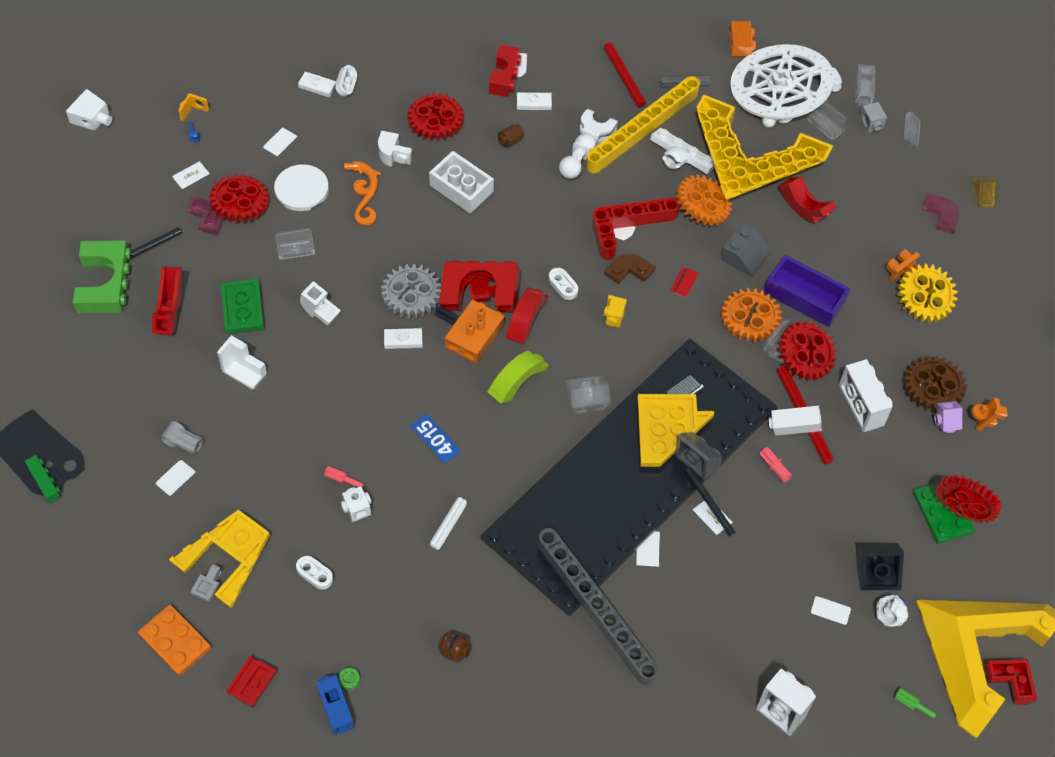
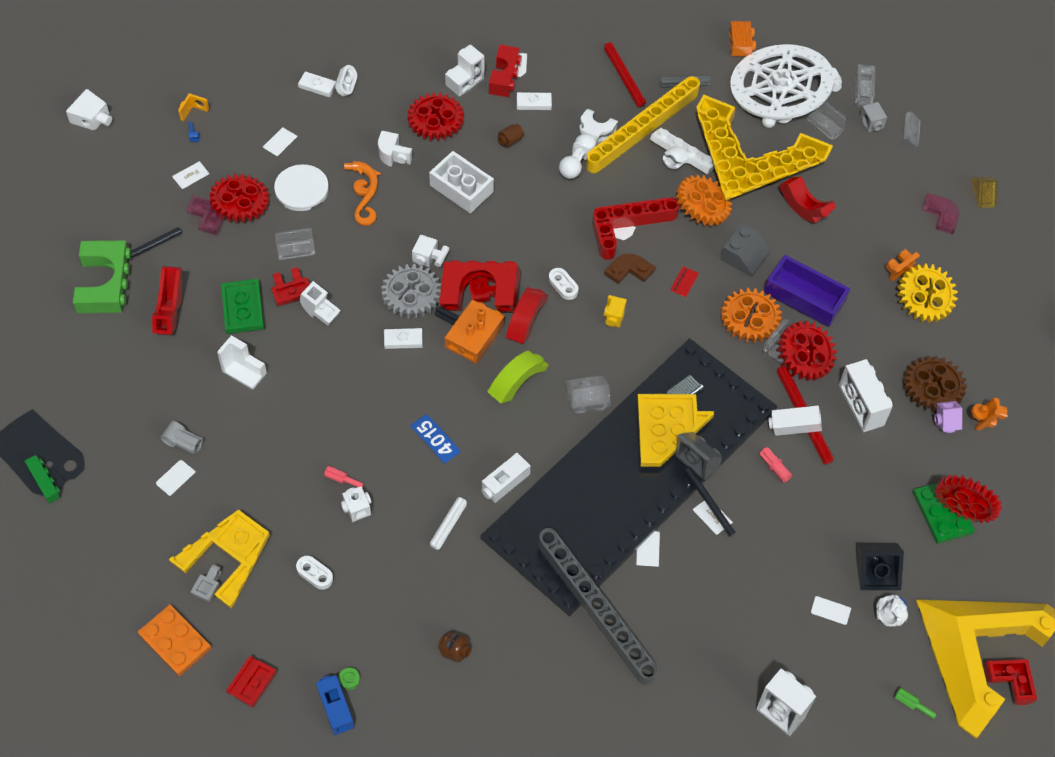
(289, 291): none -> red plate
(426, 250): none -> white brick
(467, 72): none -> white brick
(505, 478): none -> white brick

